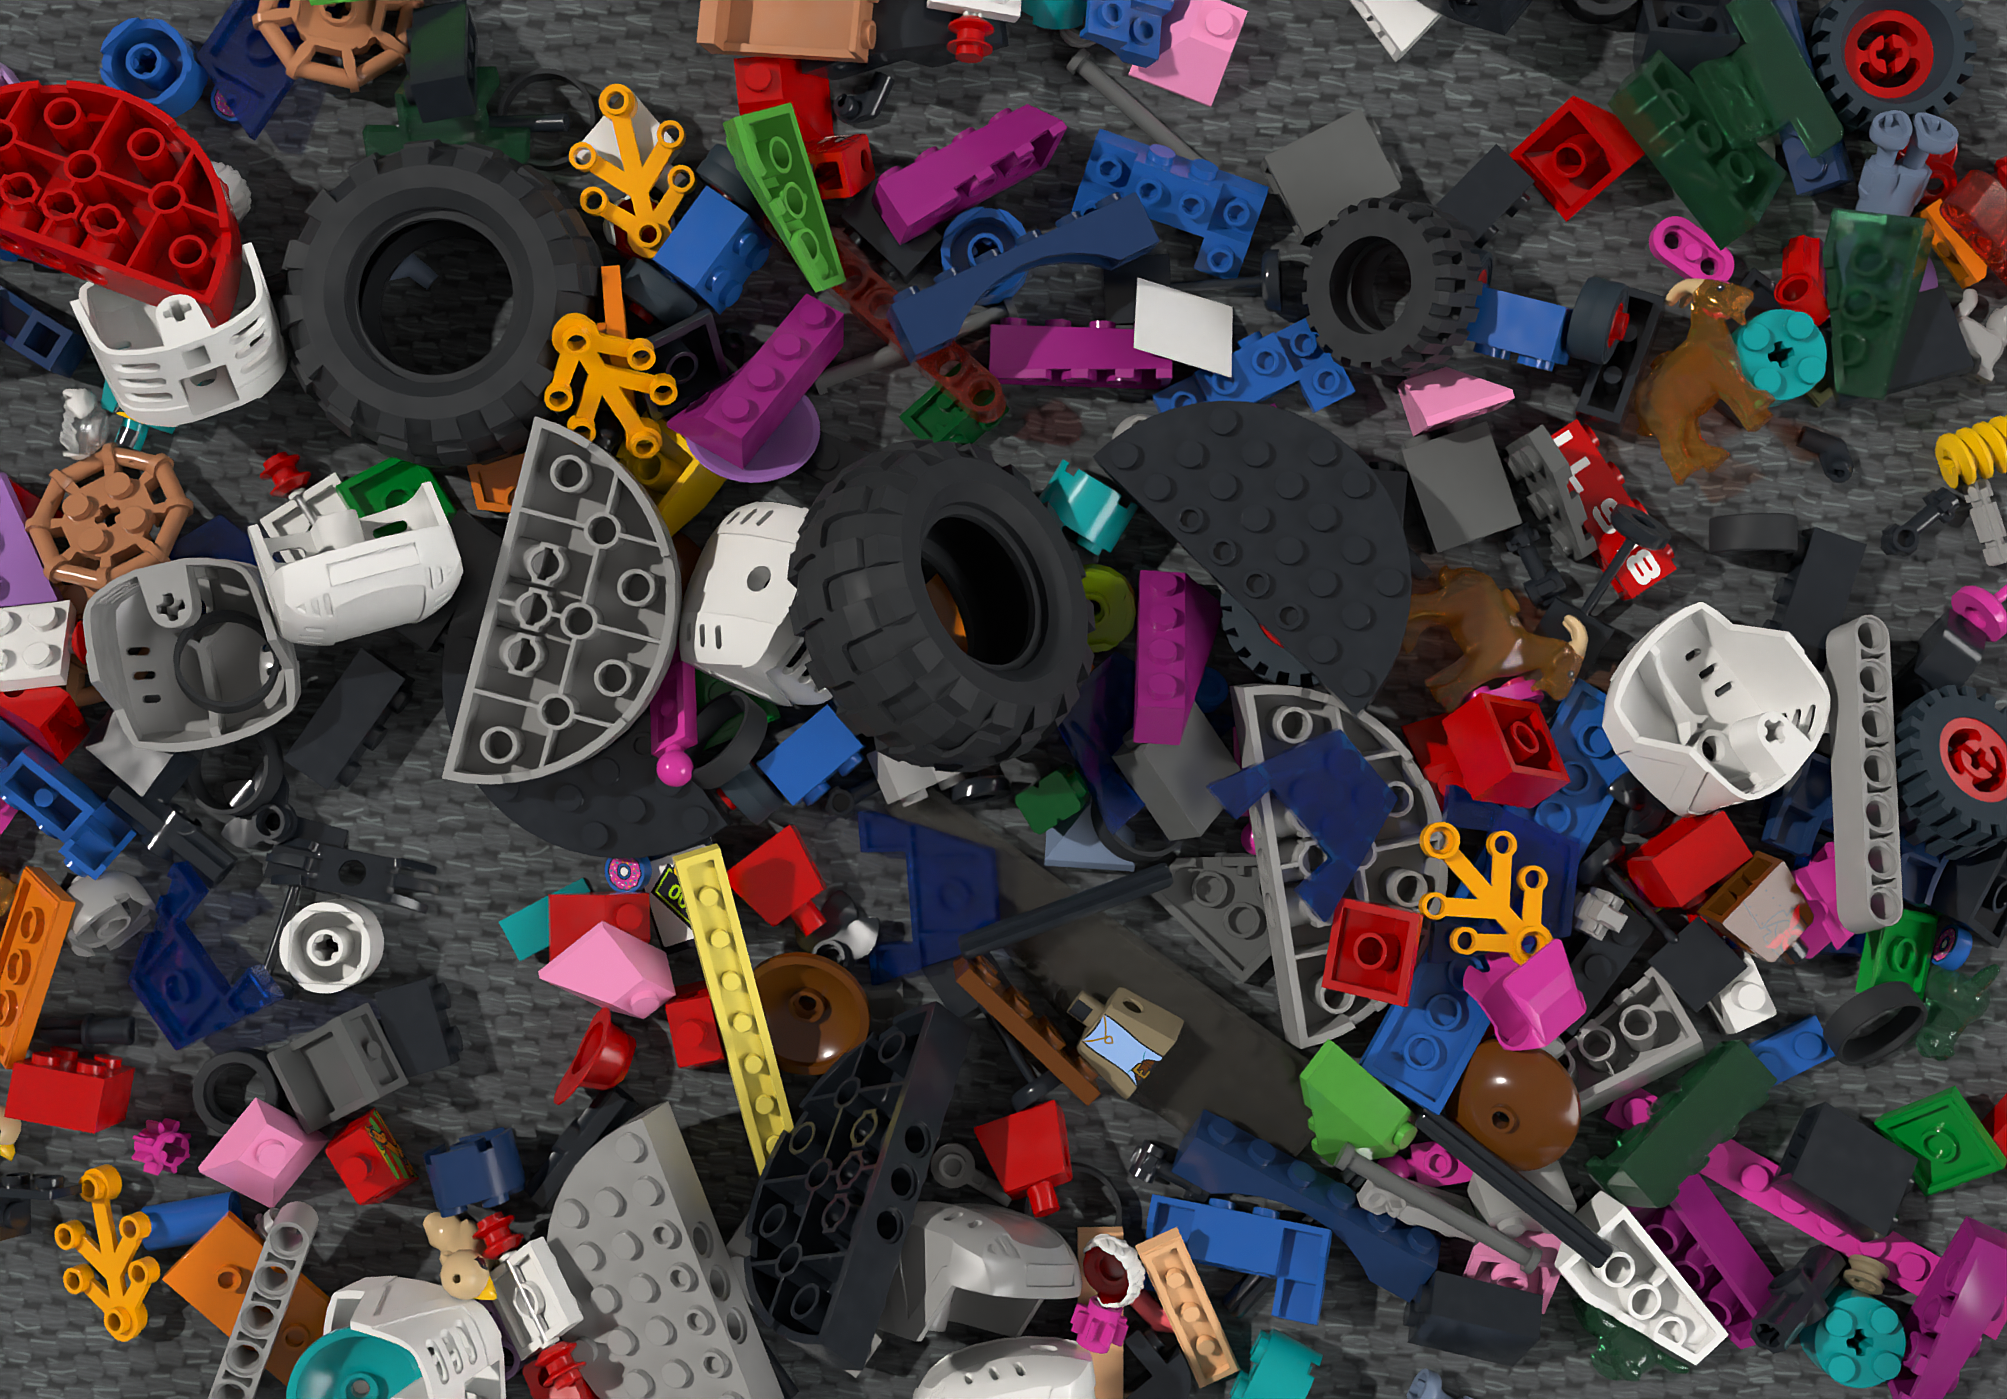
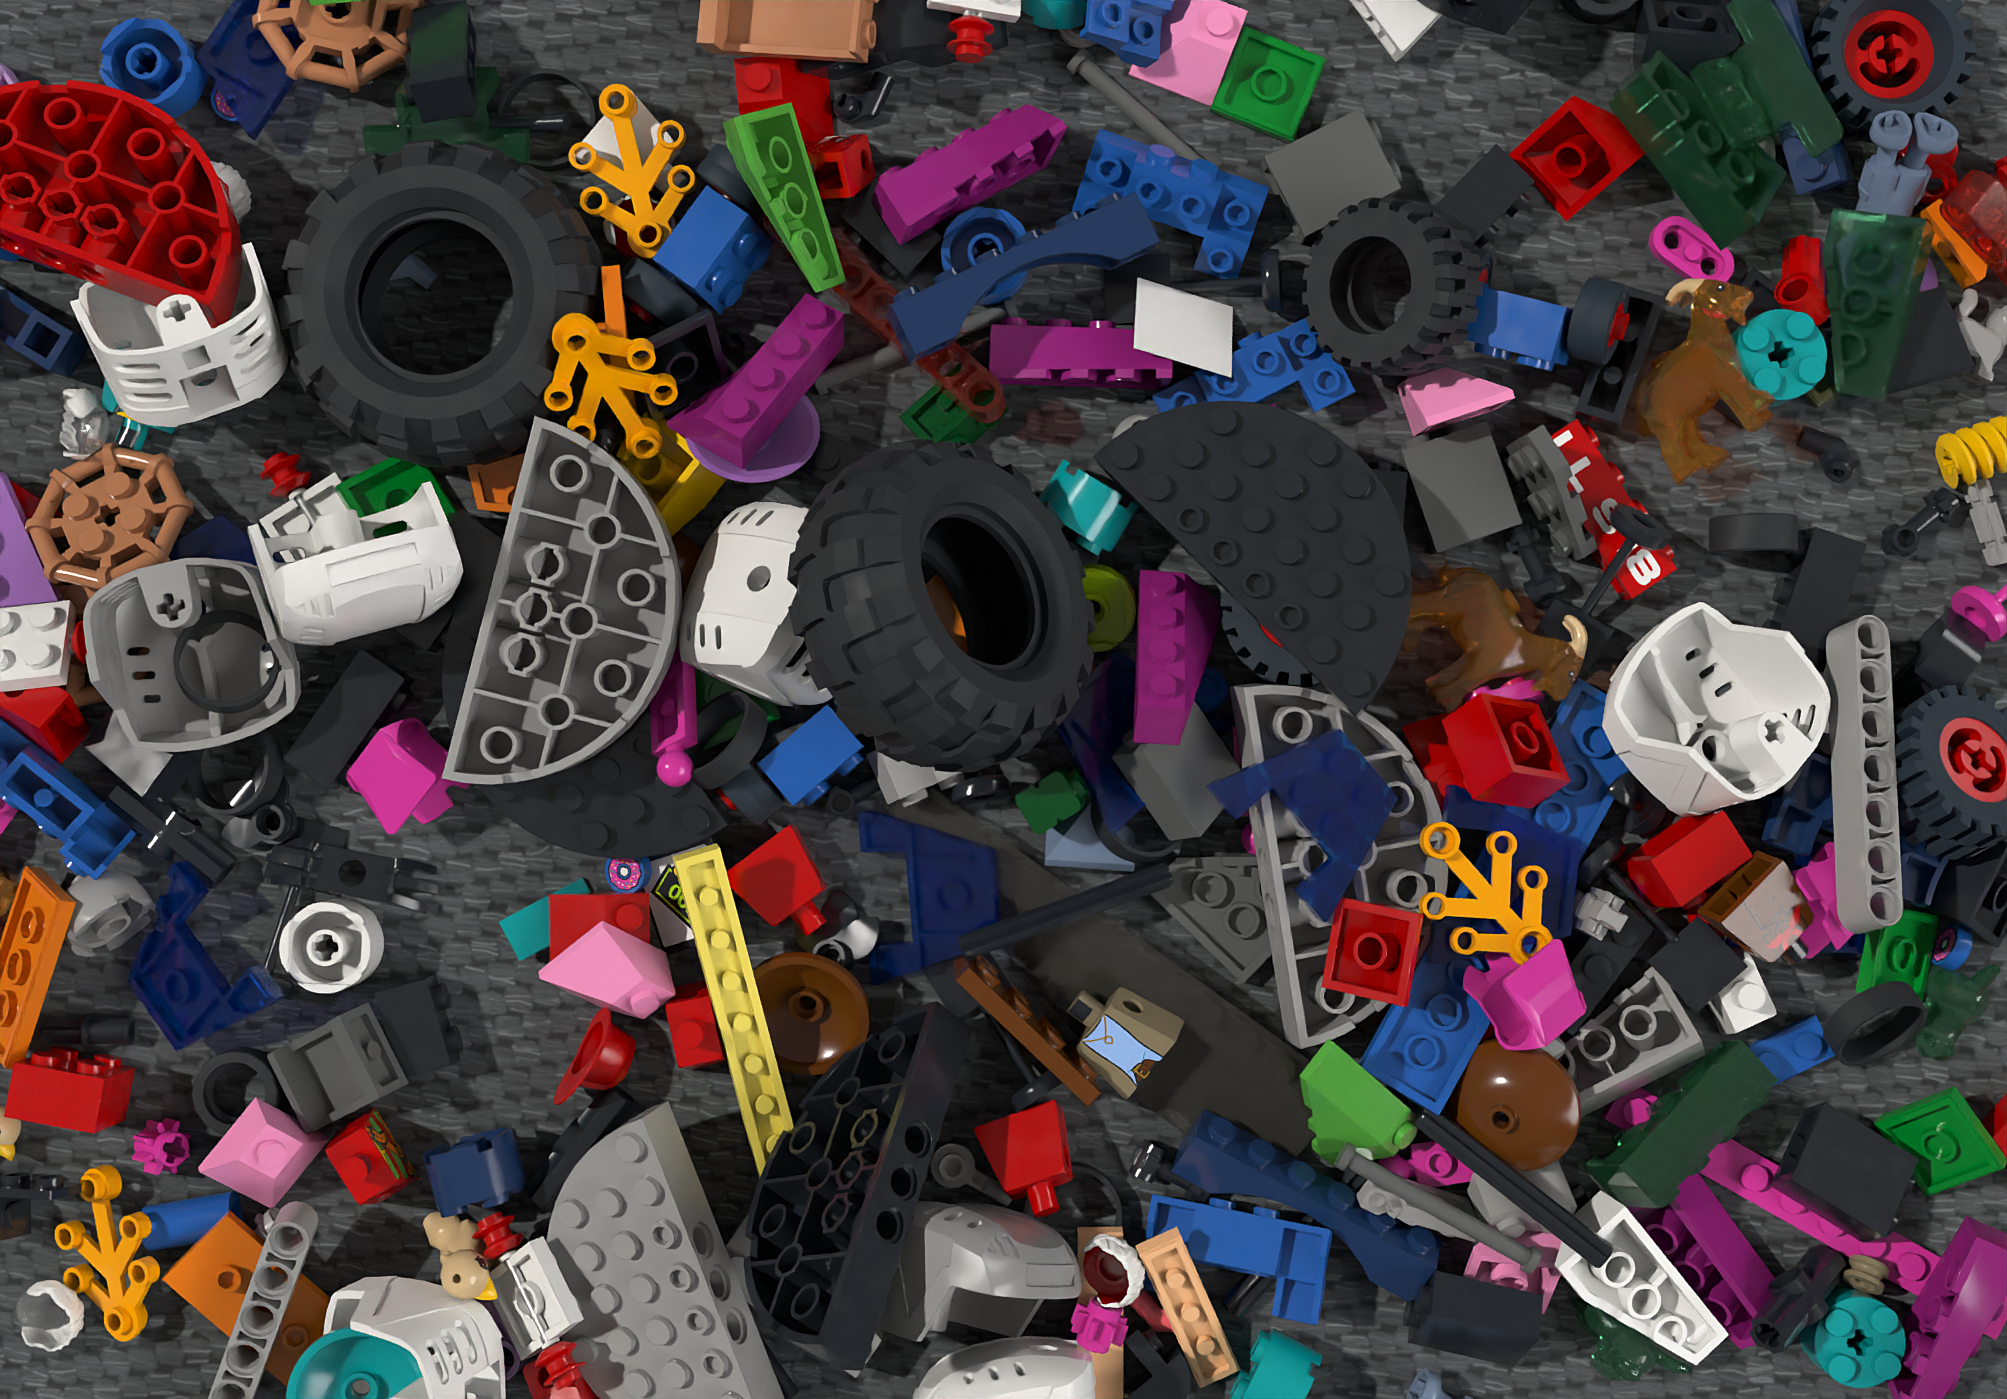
(50, 1315): none -> clear hair
(403, 775): none -> dark pink piece
(1267, 85): none -> green plate

